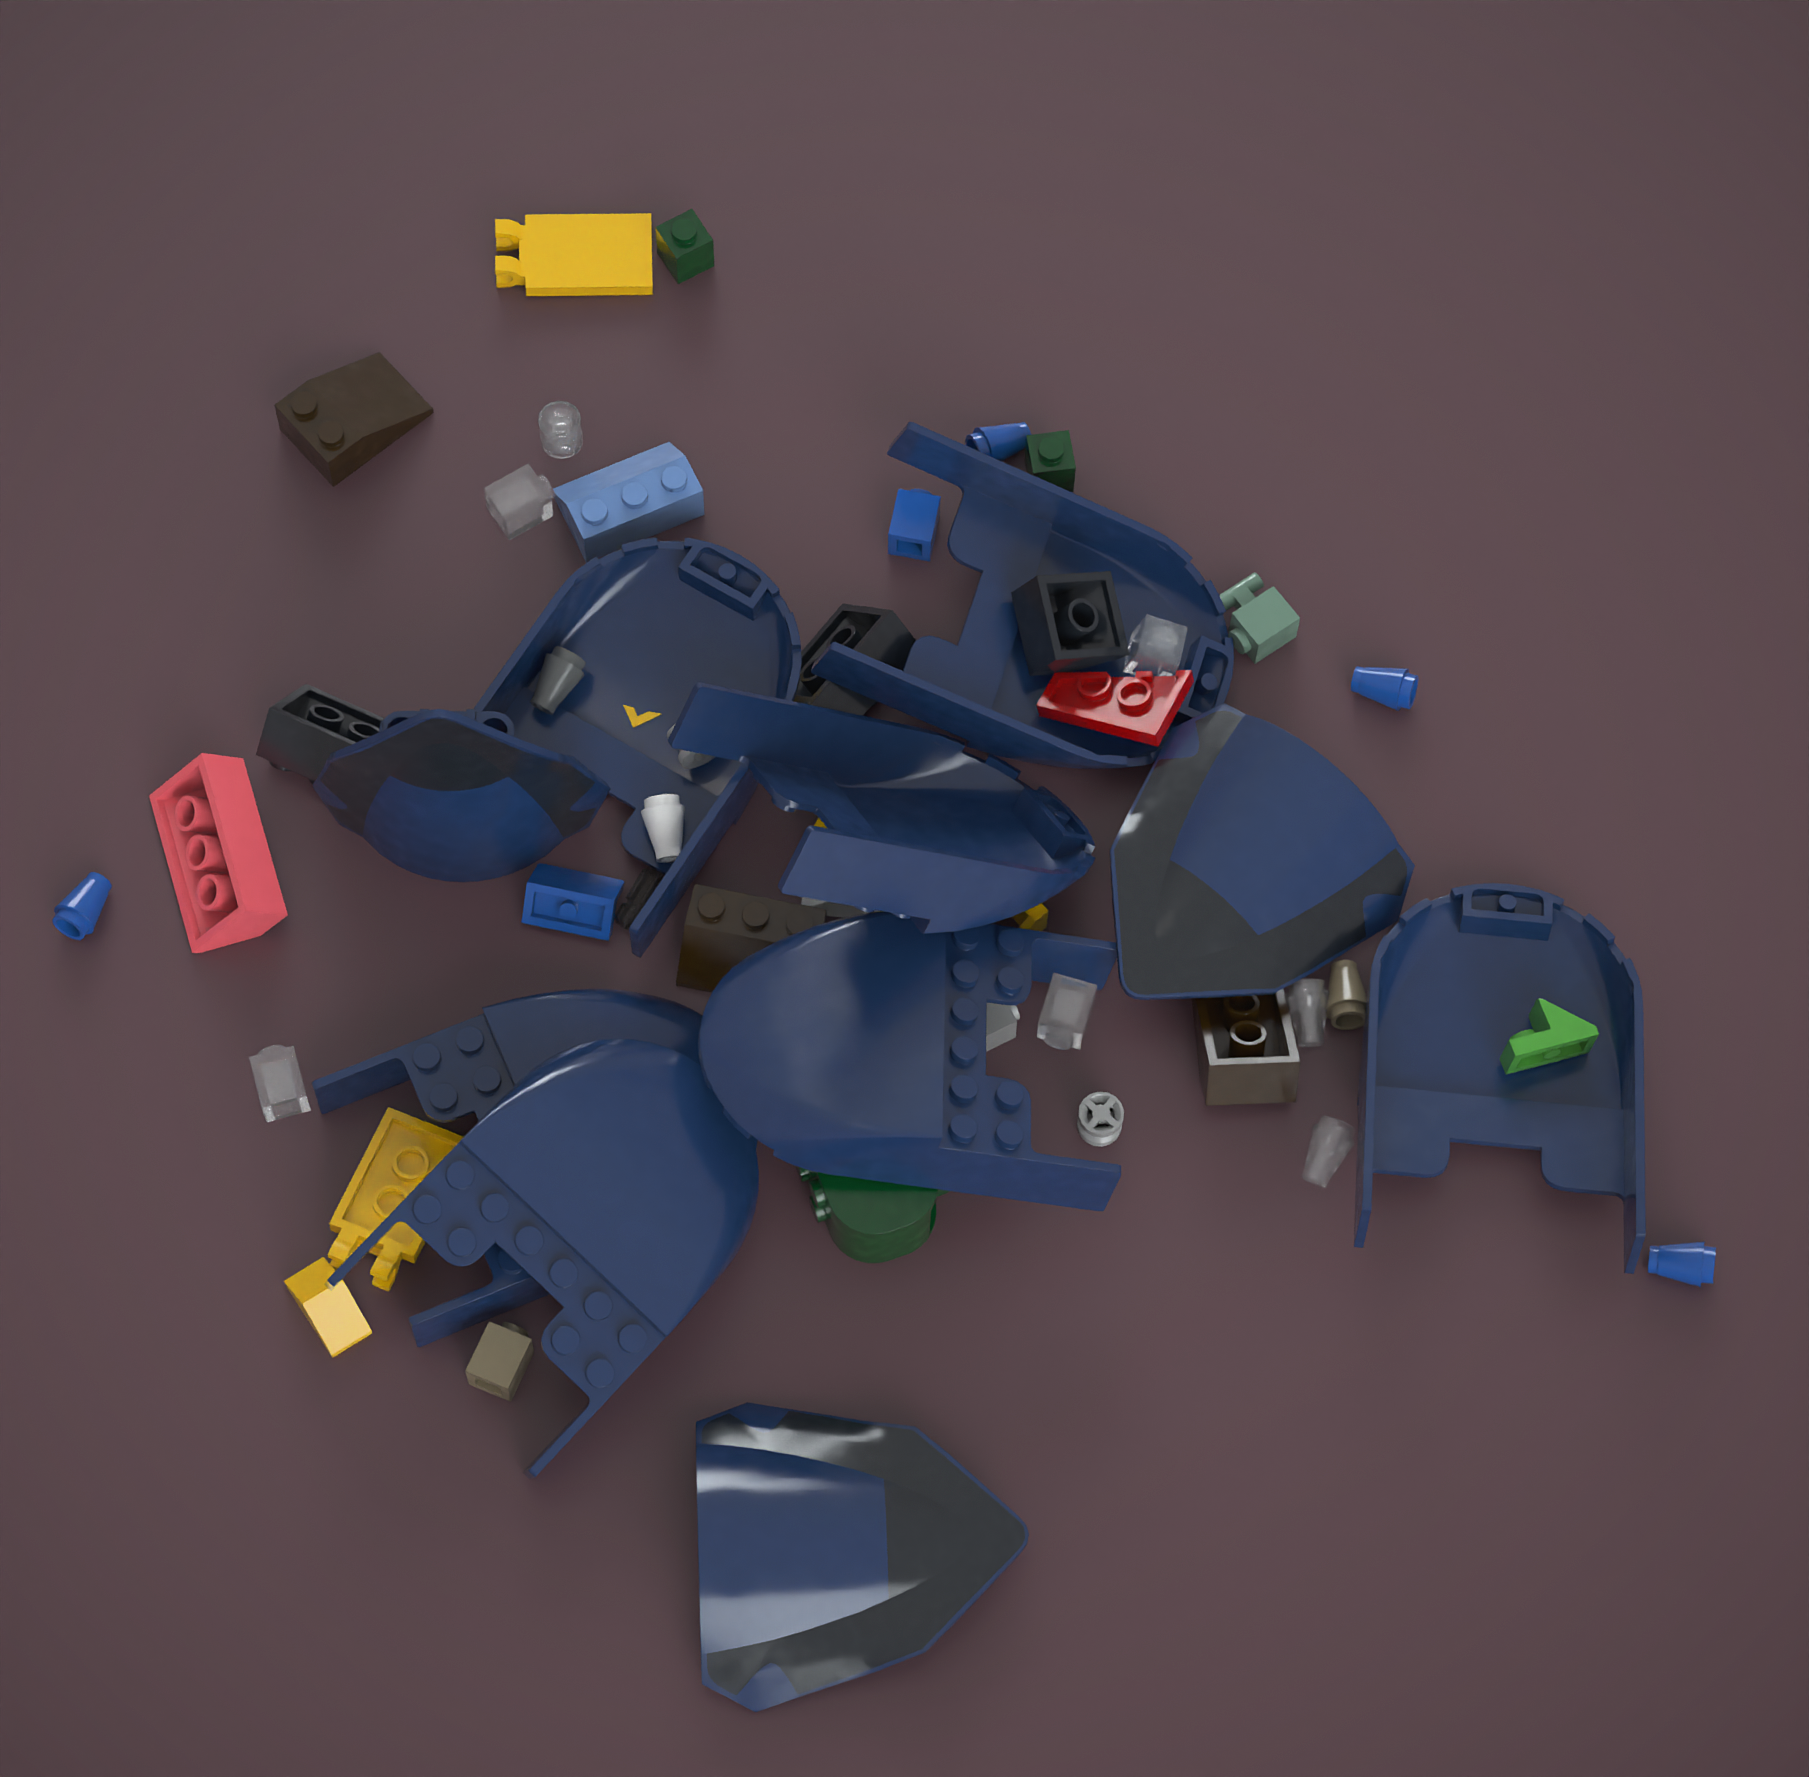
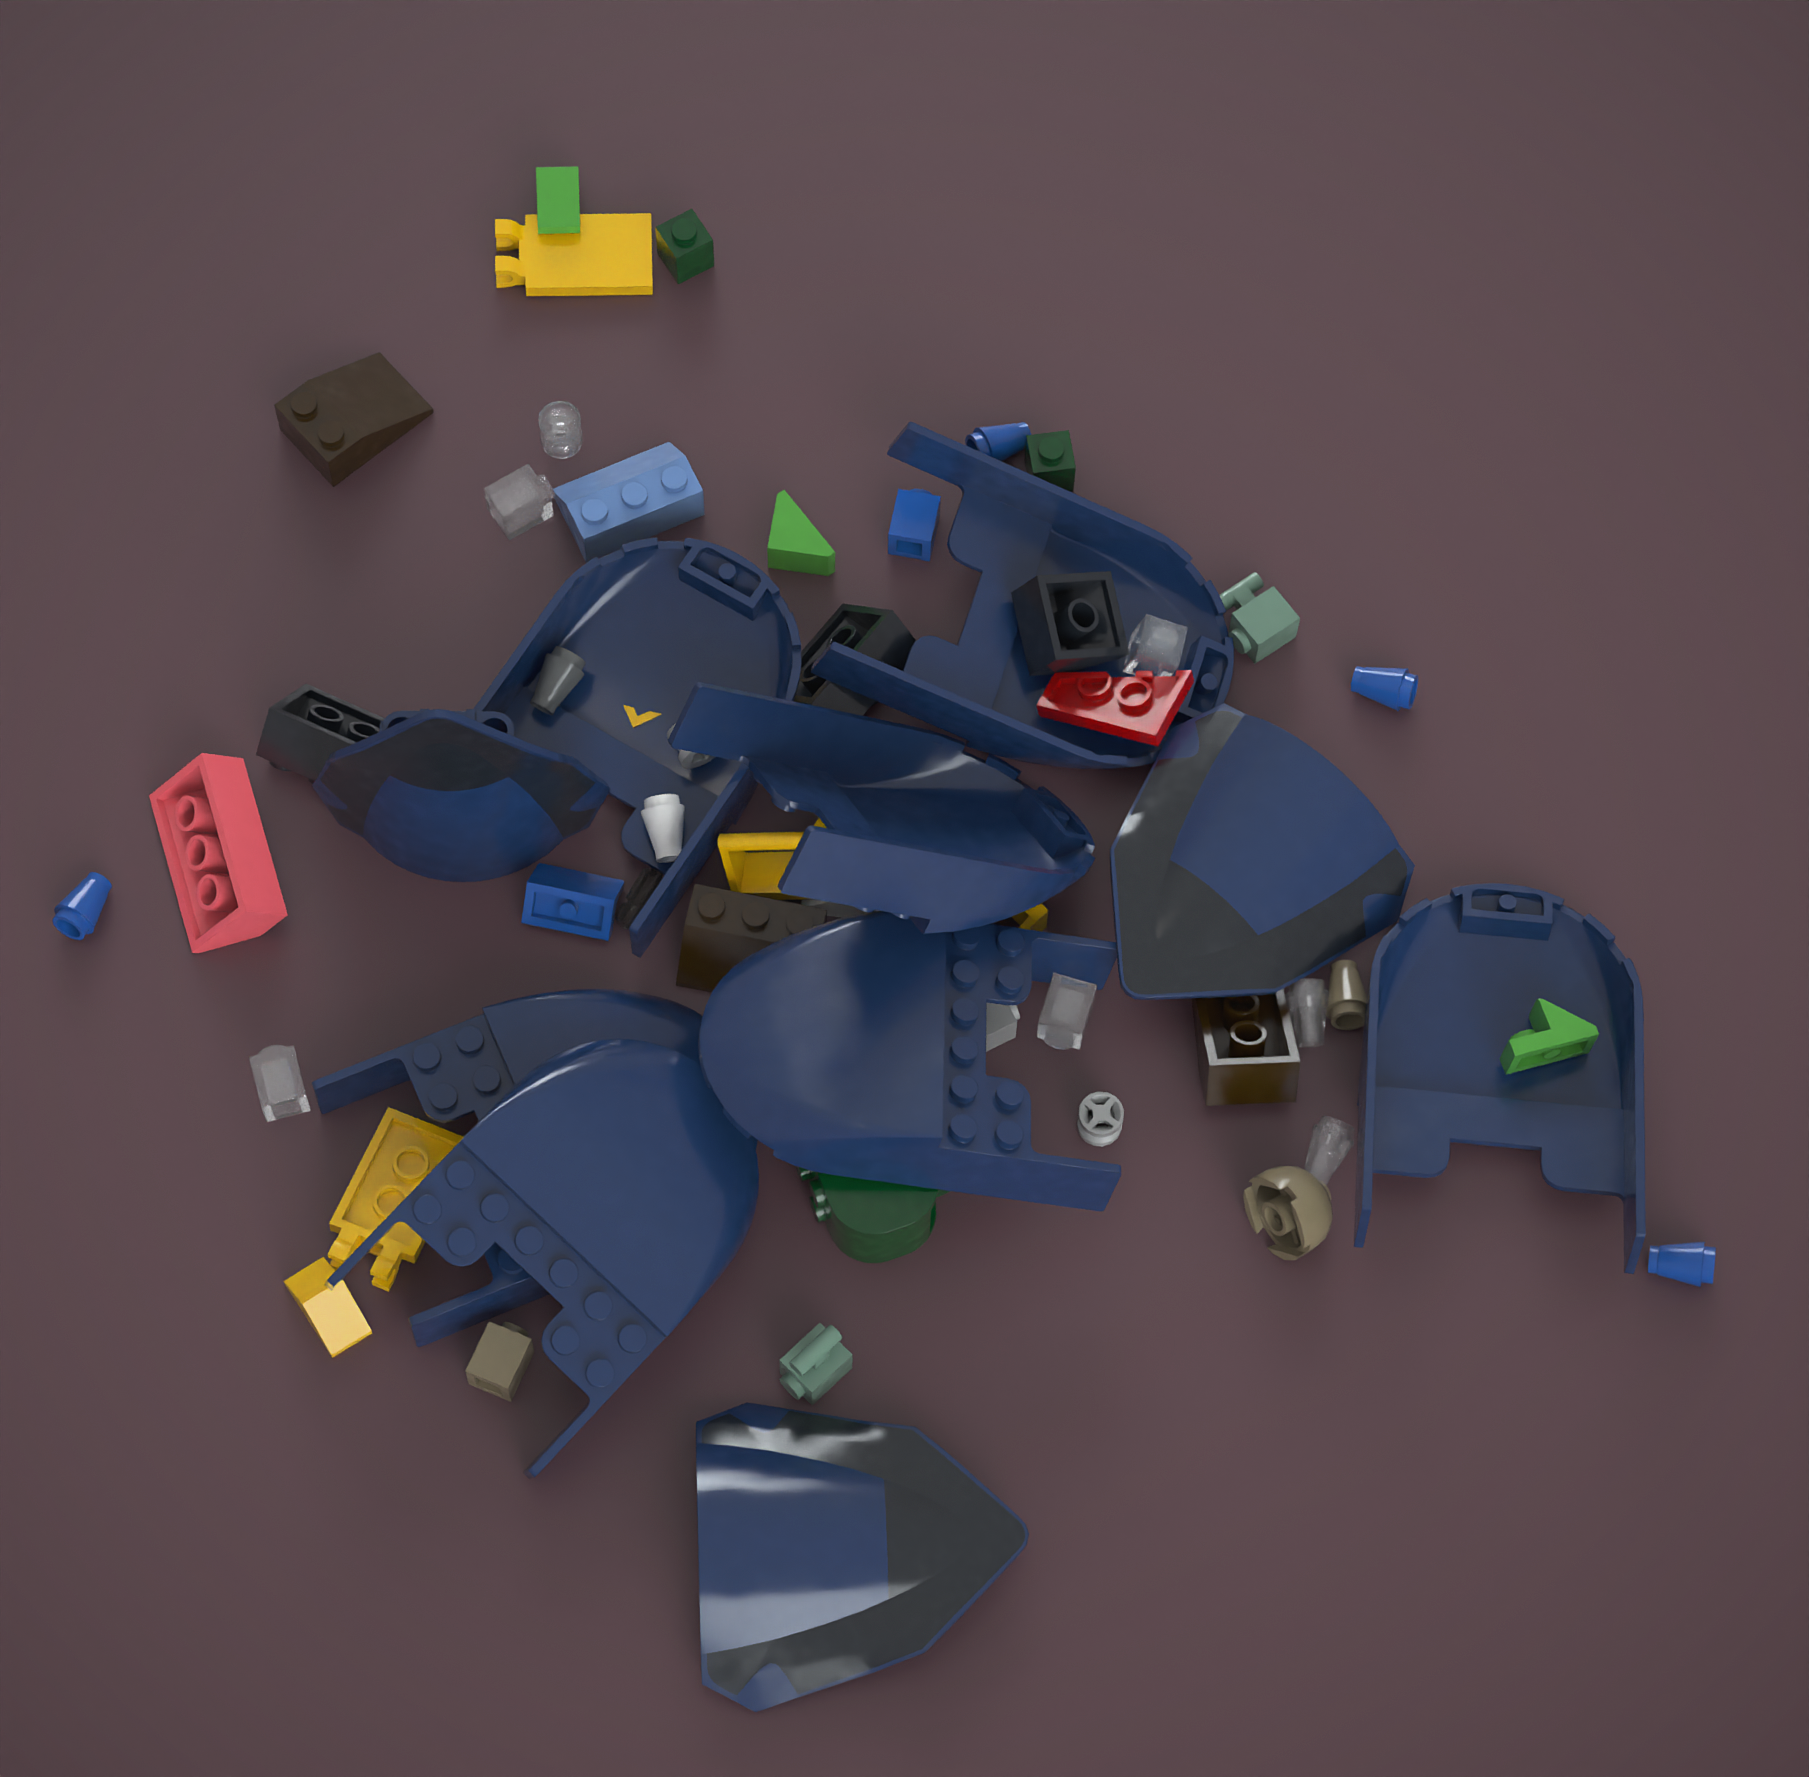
(558, 200): none -> bright green slope
(757, 871): none -> yellow tile
(796, 542): none -> bright green slope
(815, 1364): none -> sand green brick
(1291, 1209): none -> dark tan cylinder

